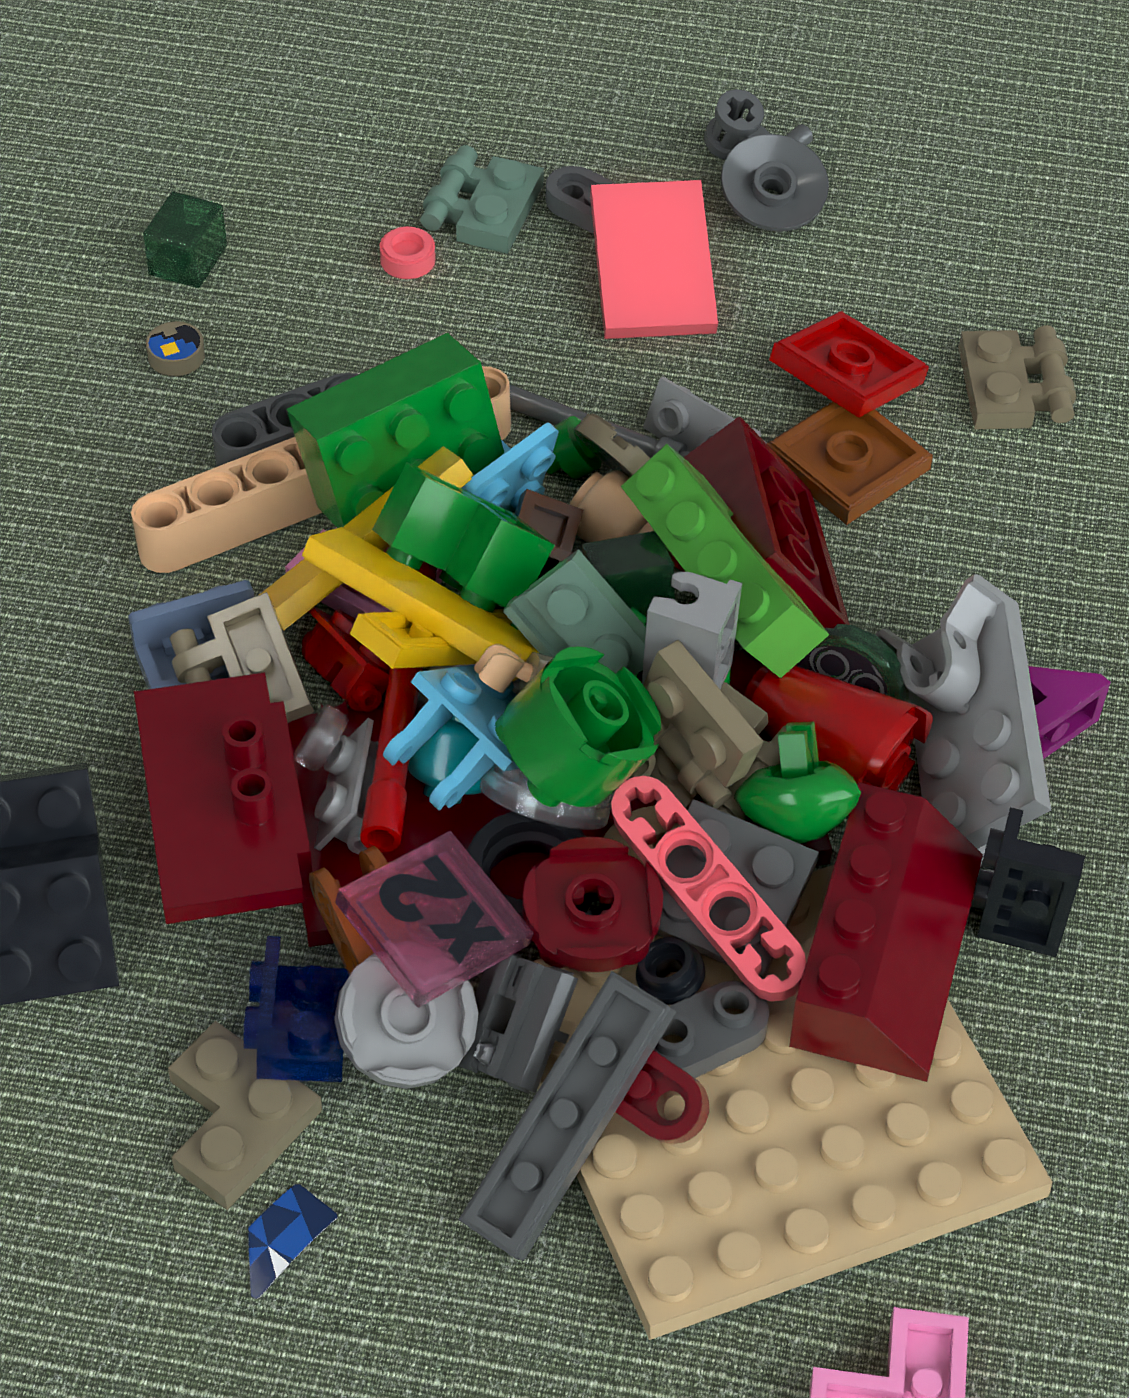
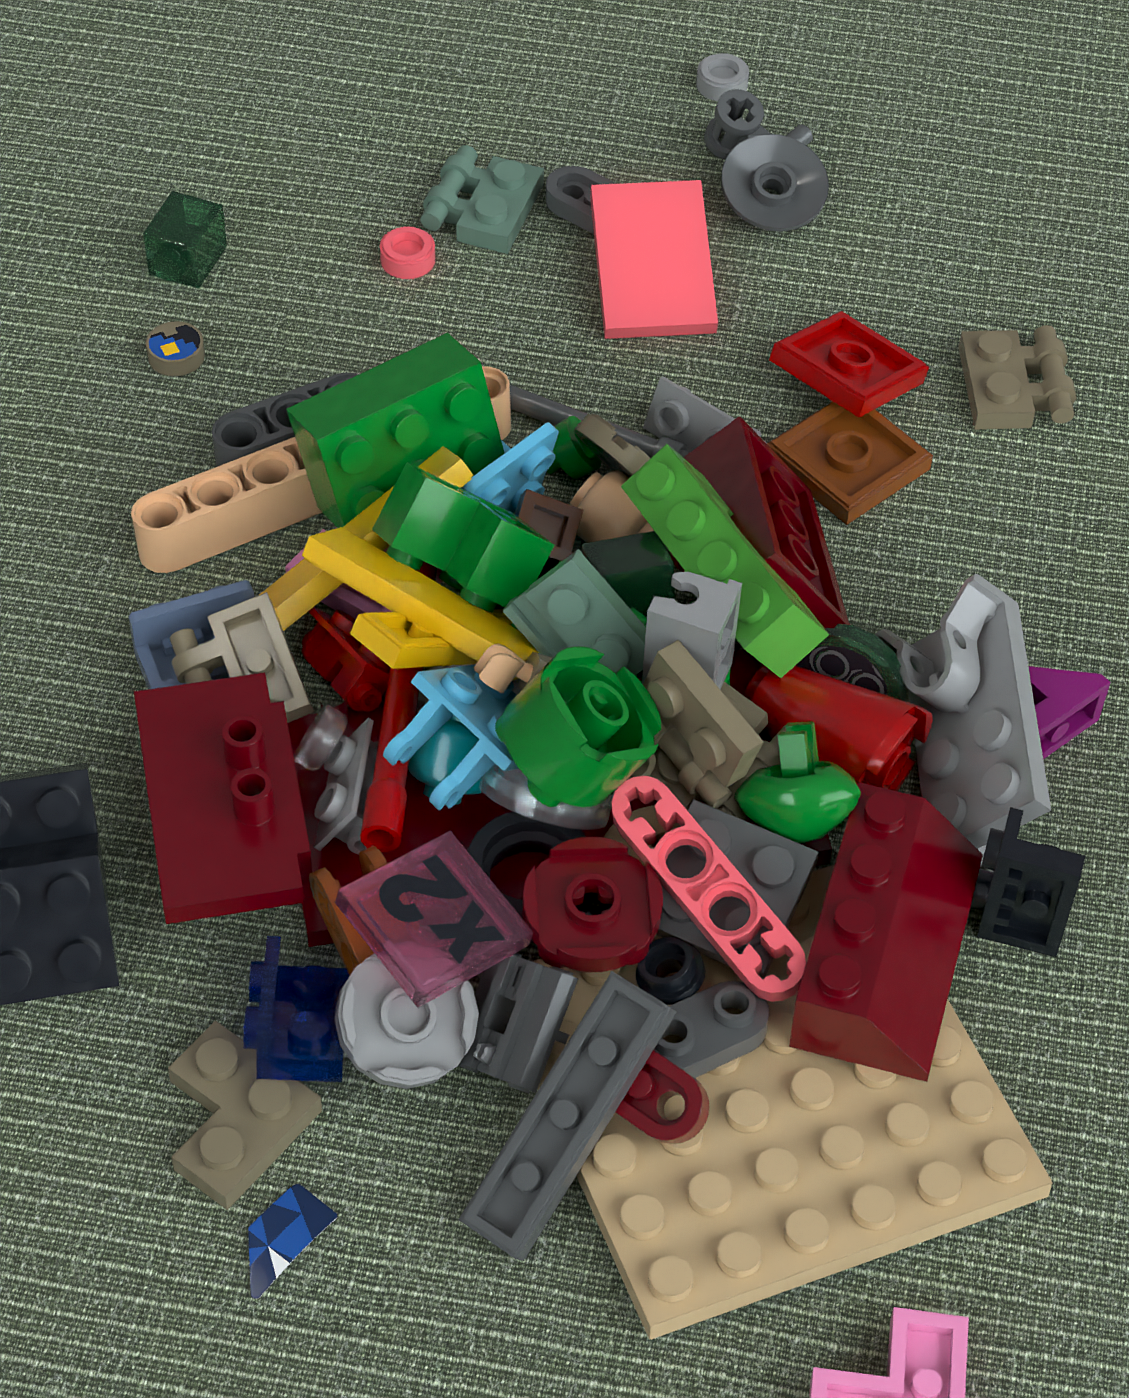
(720, 74): none -> light grey tile

